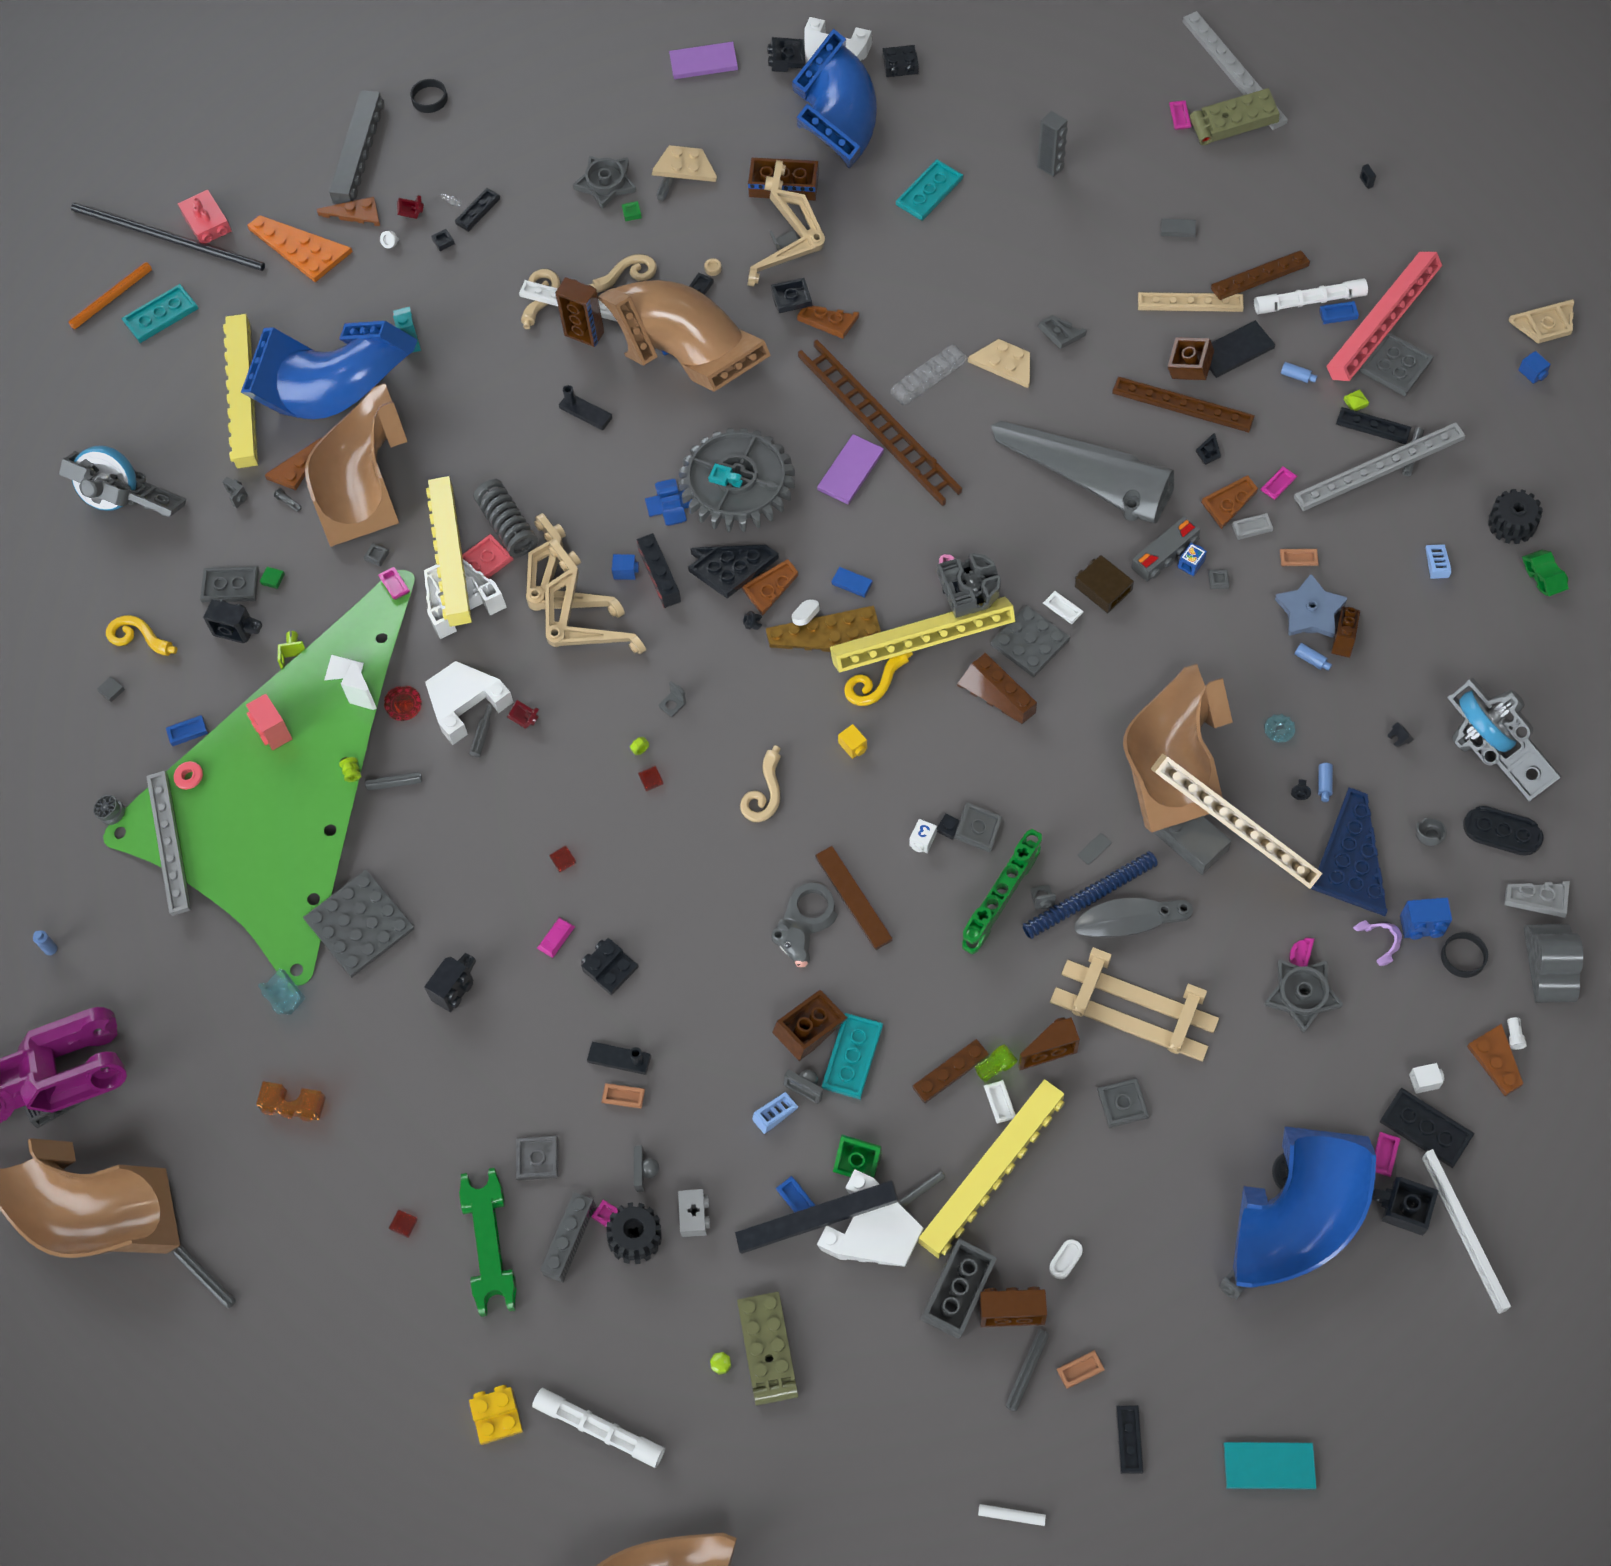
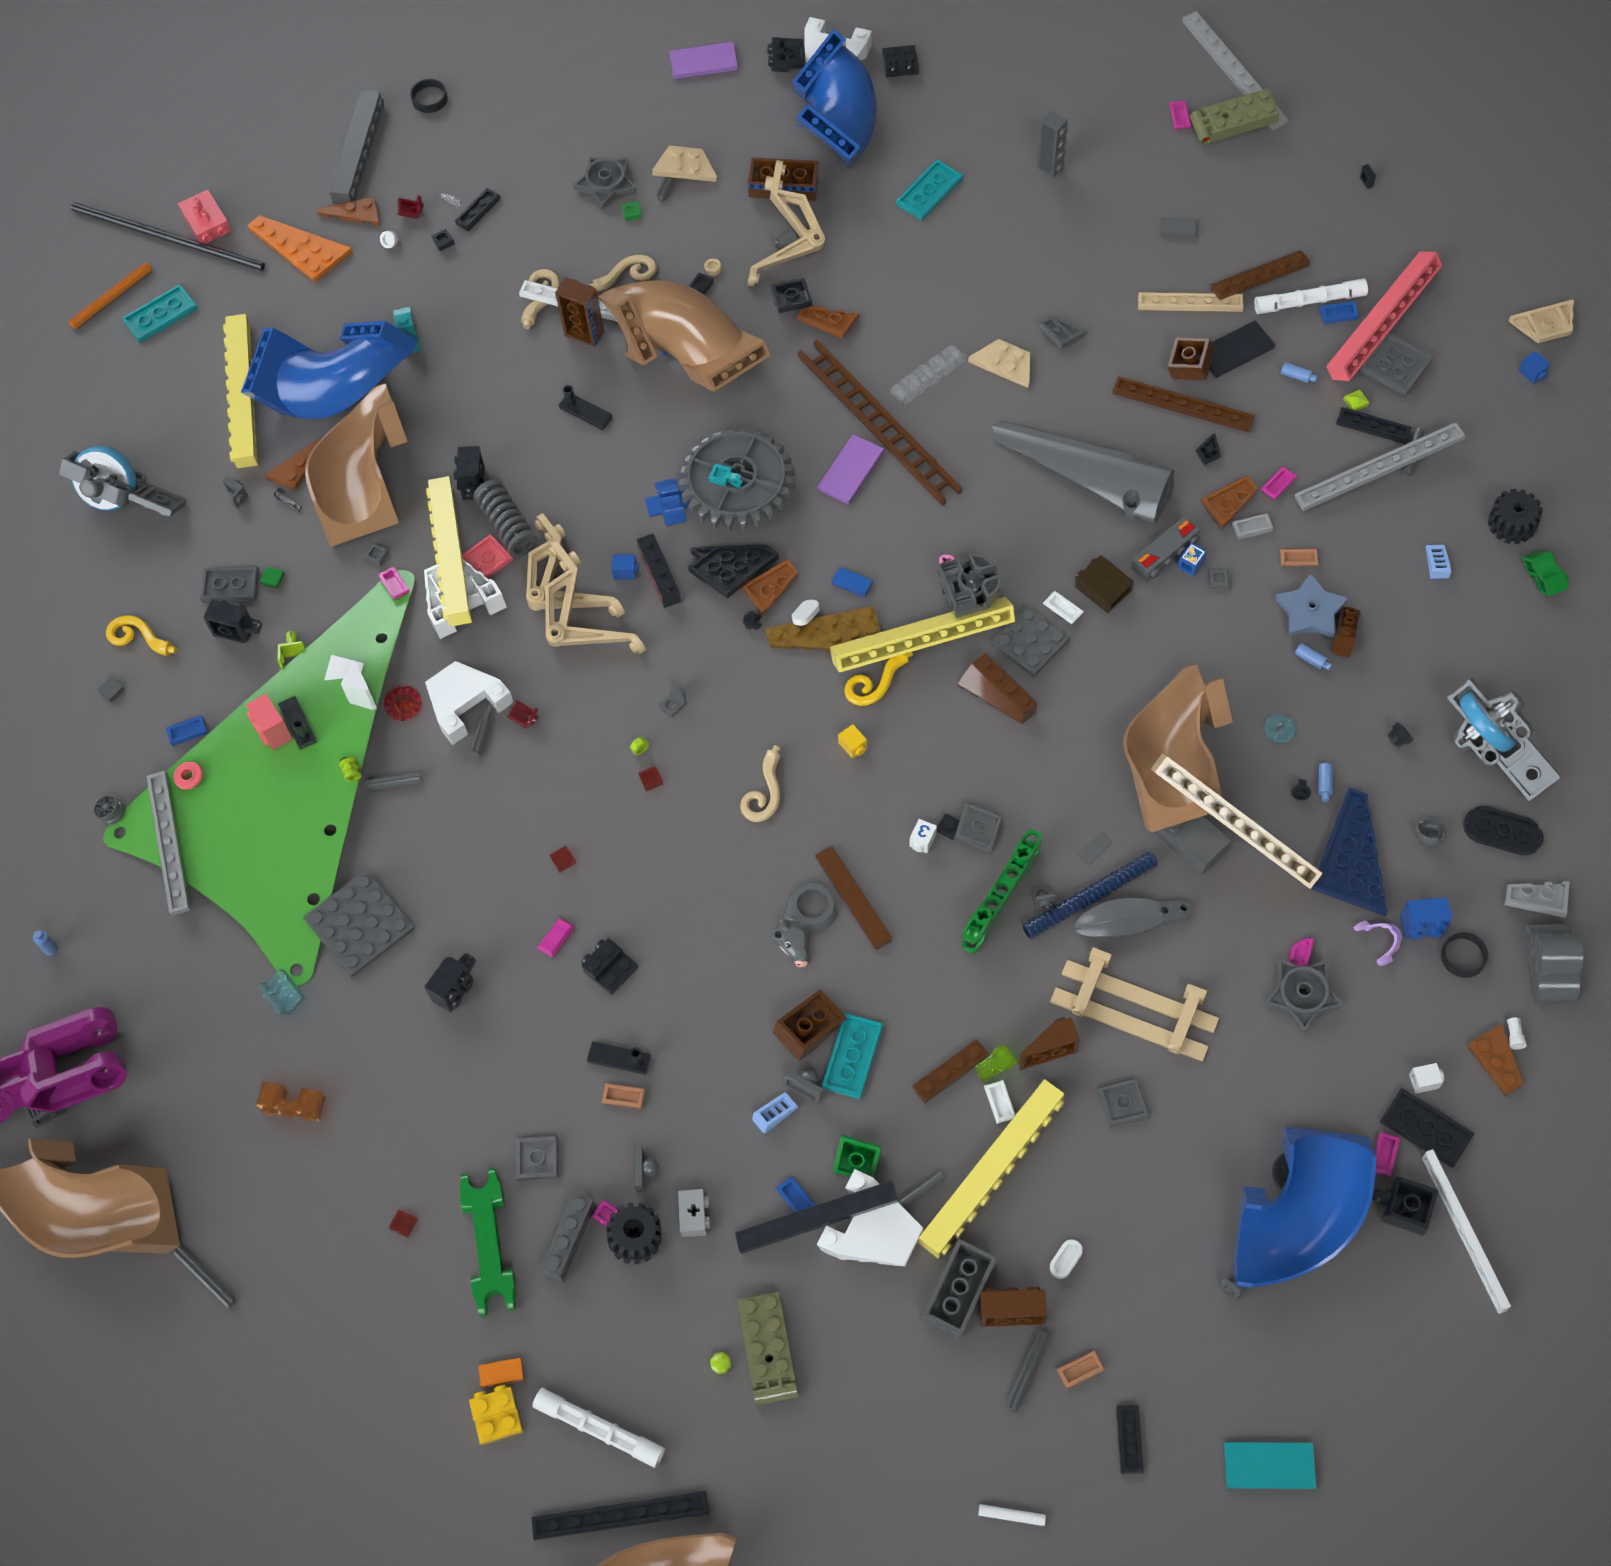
(297, 723): none -> black piece
(469, 470): none -> black hinge
(501, 1372): none -> orange tile
(620, 1515): none -> black tile

